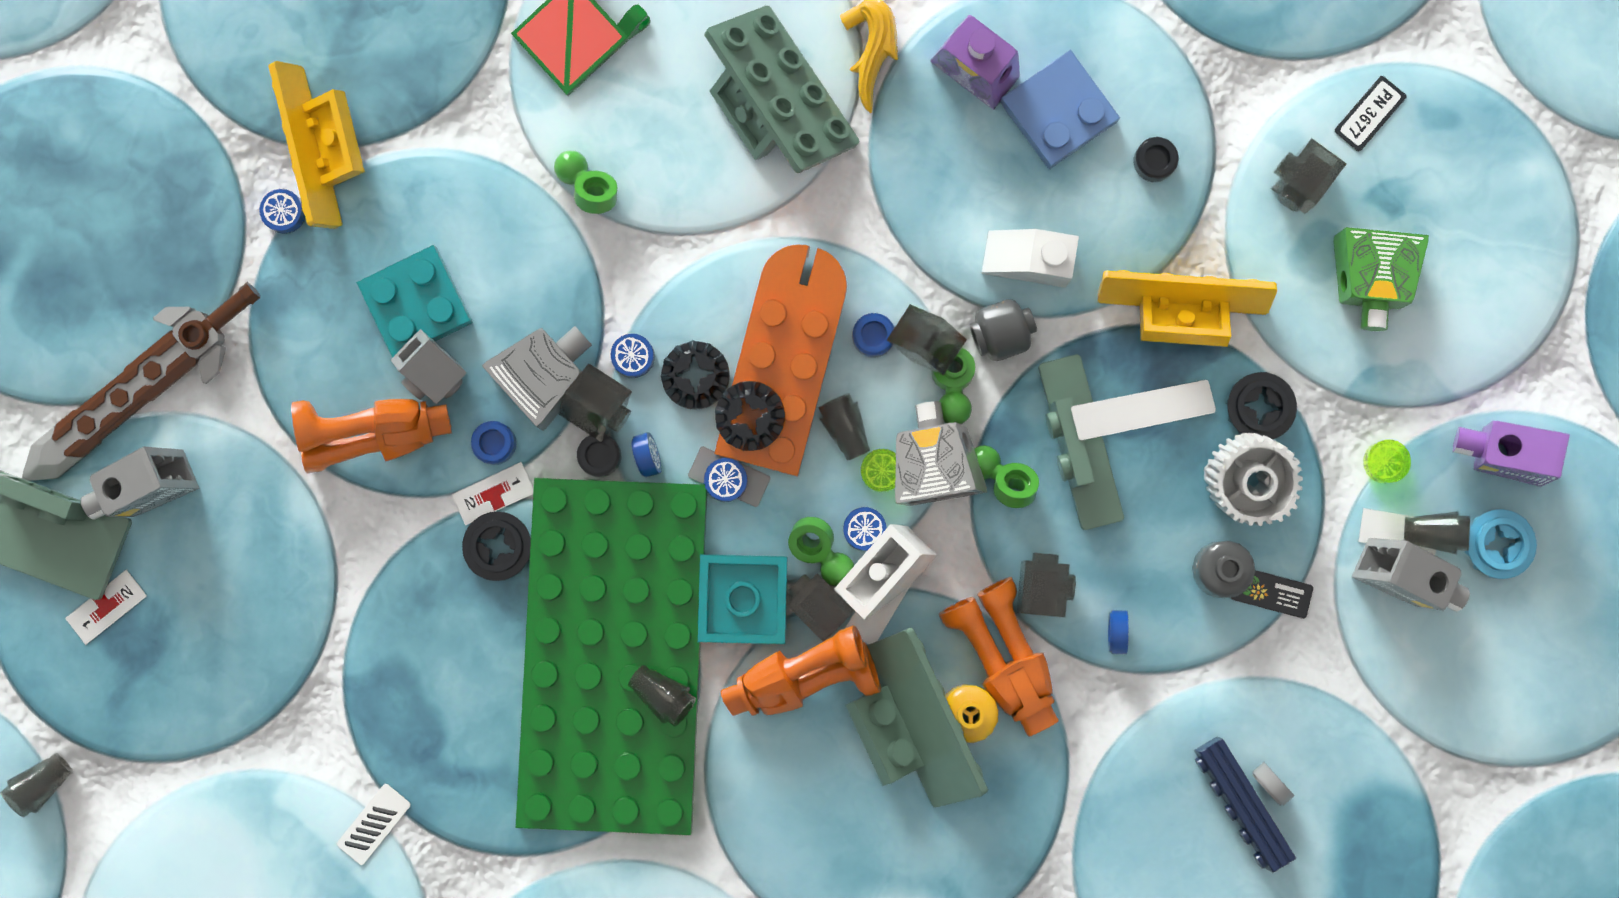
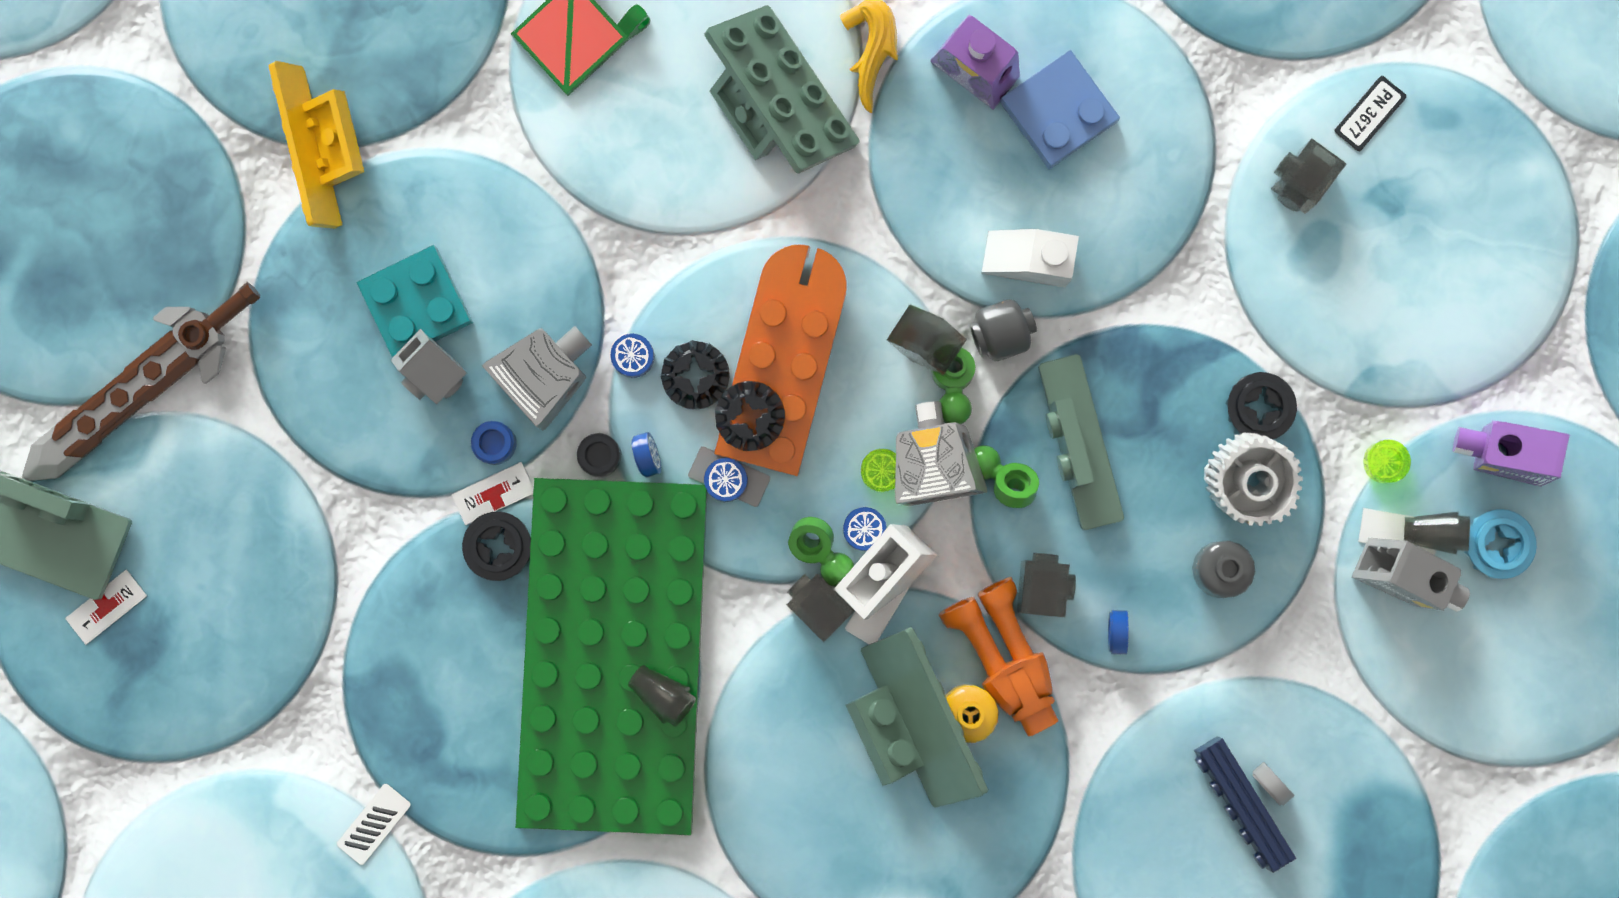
(36, 785): clear smoke cone -> none
(139, 483): light grey torso -> none
(281, 211): blue tile -> none
(392, 427): orange piece -> none
(593, 190): bright green plate -> none
(596, 403): clear smoke brick -> none
(742, 599): teal plate -> none
(783, 683): orange piece -> none
(845, 425): clear smoke cone -> none
(871, 334): blue tile -> none
(1143, 409): white sticker -> none
(1156, 159): black tile -> none
(1186, 306): yellow bracket -> none
(1278, 594): black sticker -> none
(1378, 271): bright green torso -> none

